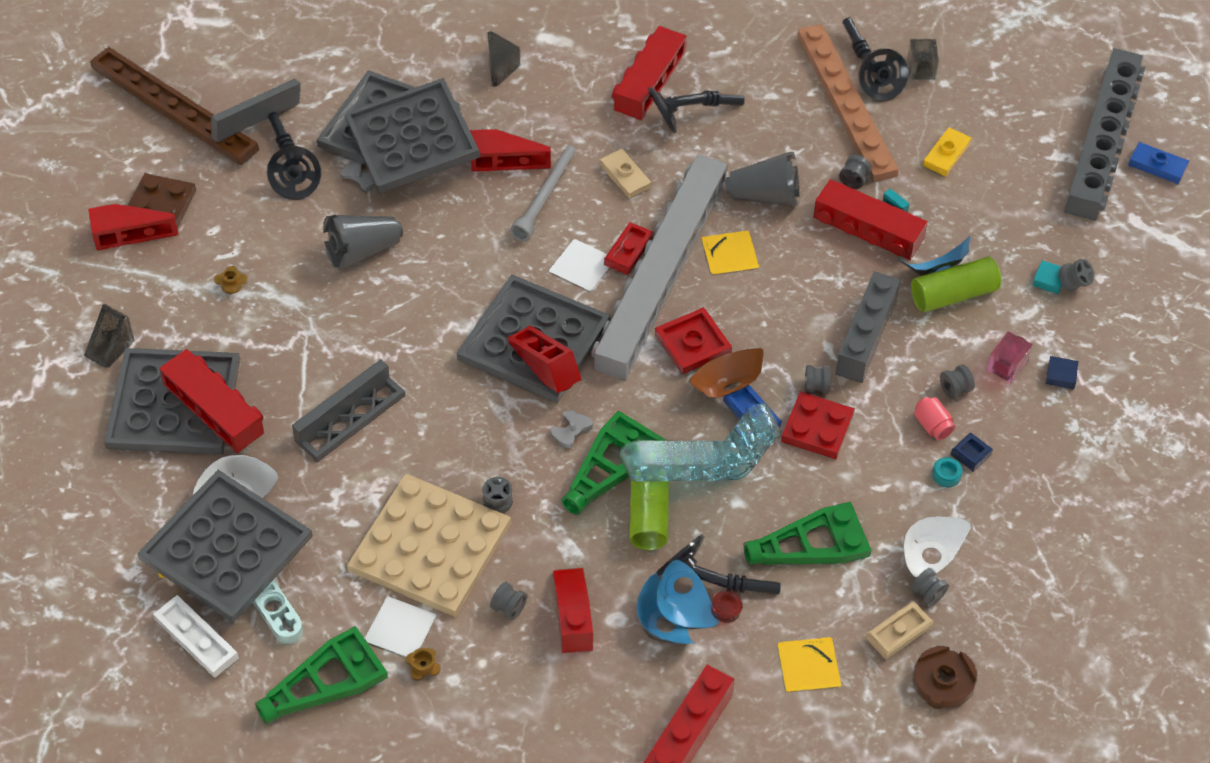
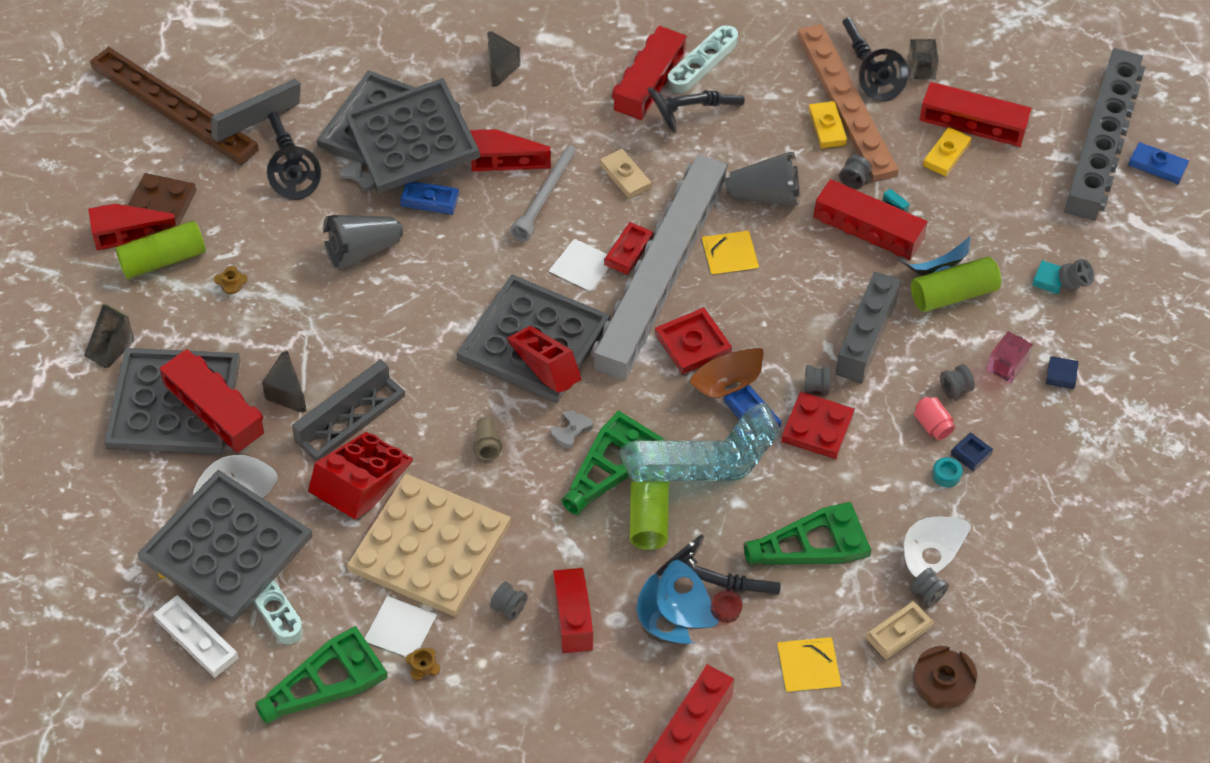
(167, 248): none -> lime piece
(283, 385): none -> clear smoke slope
(358, 474): none -> red slope
(429, 197): none -> blue plate
(487, 442): none -> dark tan cone
(497, 488): dark grey wheel -> none
(699, 57): none -> light aqua beam
(827, 124): none -> yellow plate
(975, 114): none -> red brick

